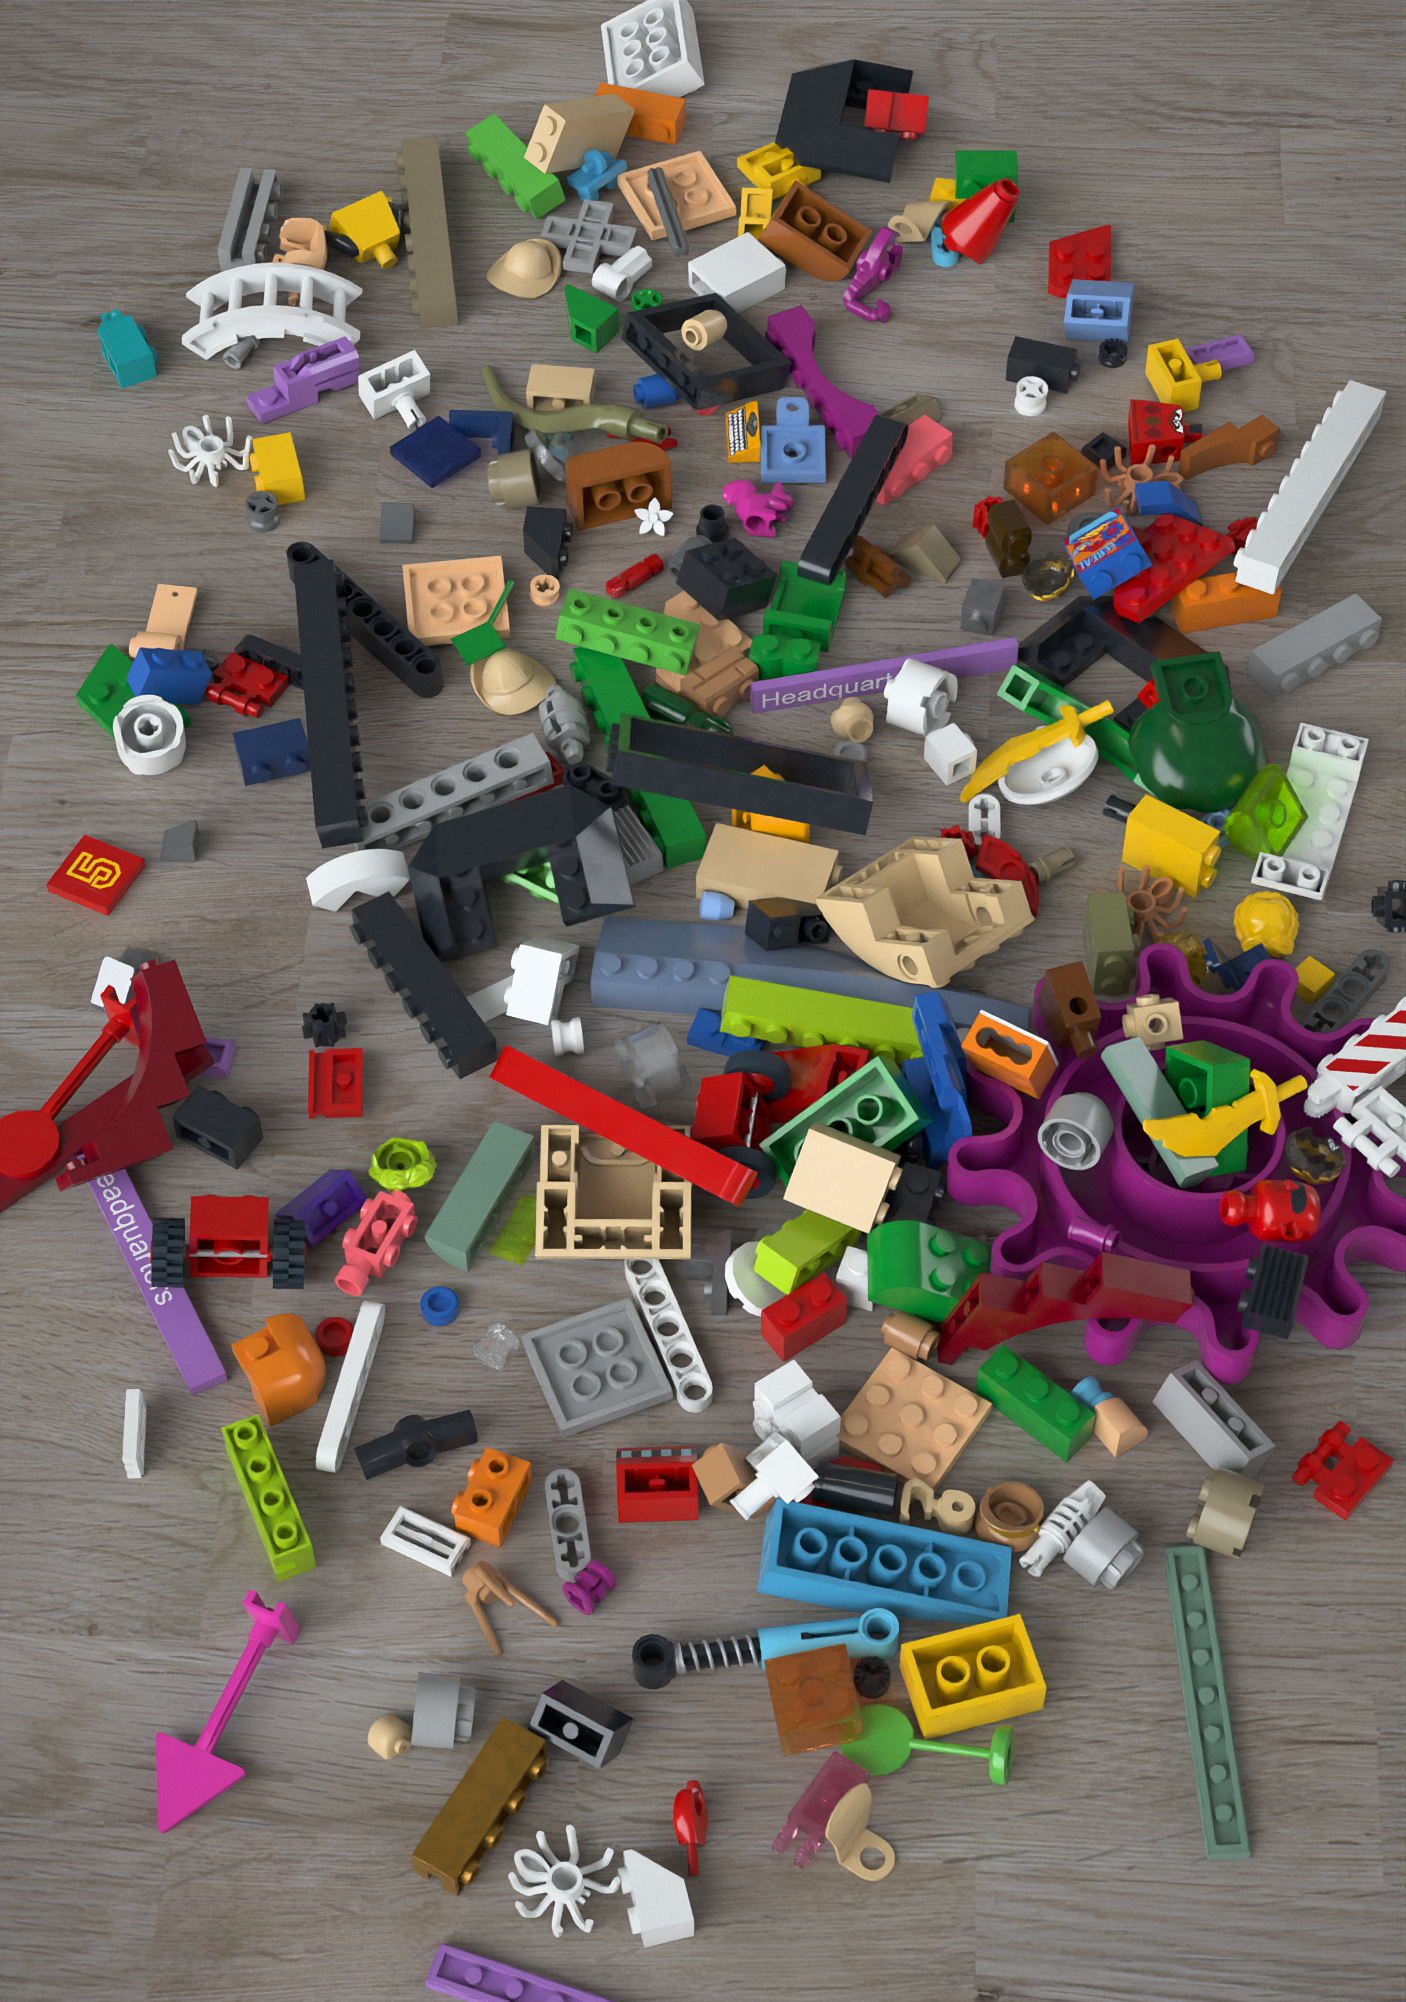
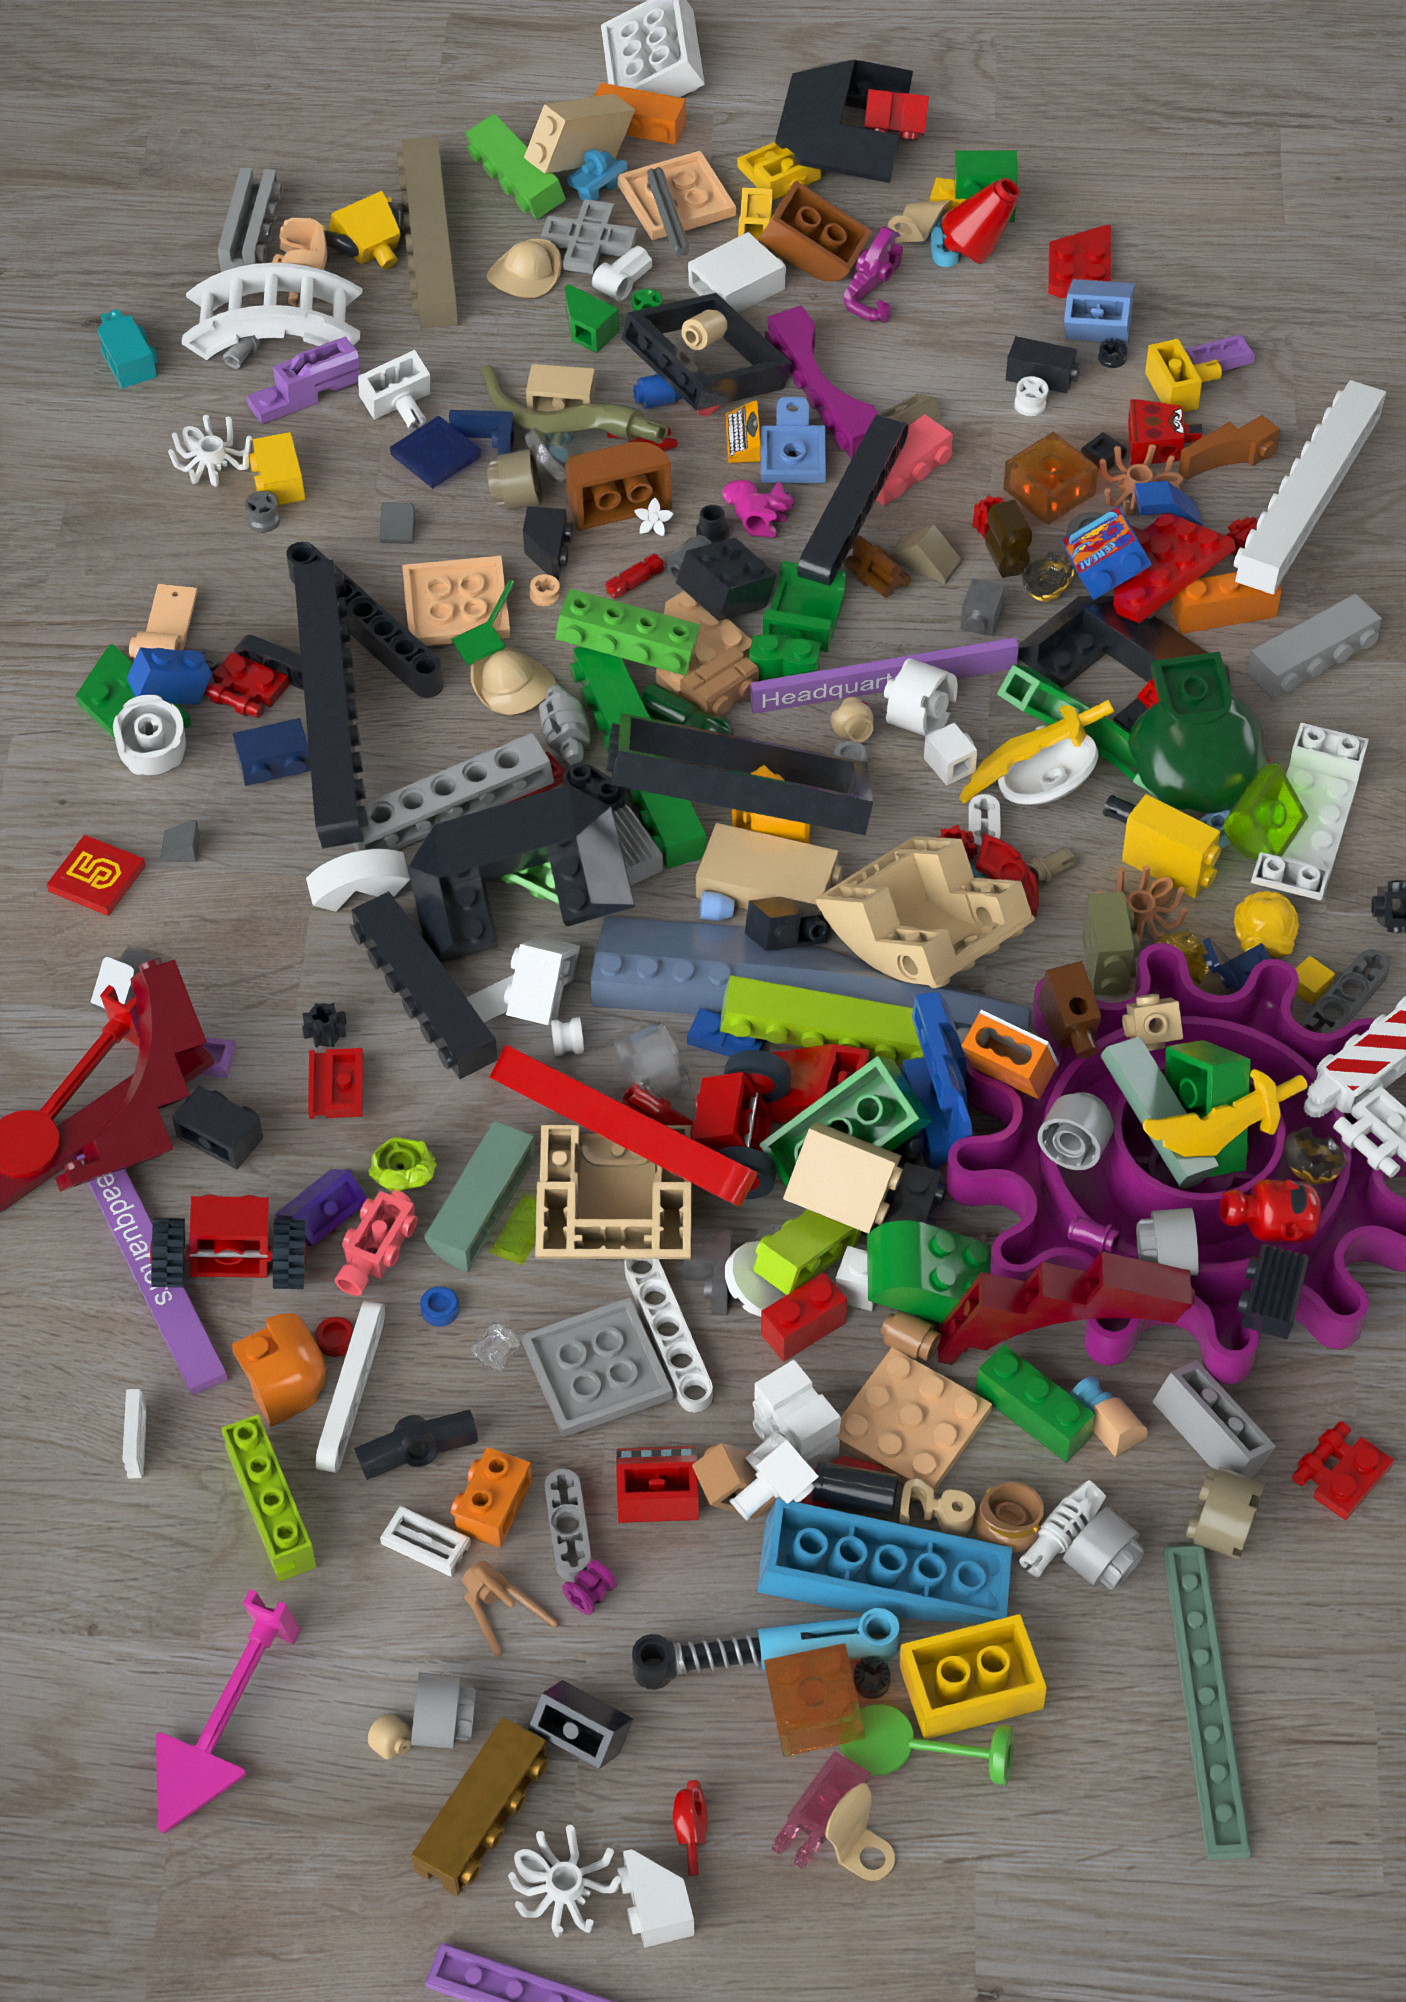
(655, 1108): none -> red pin
(1169, 1239): none -> light grey piece

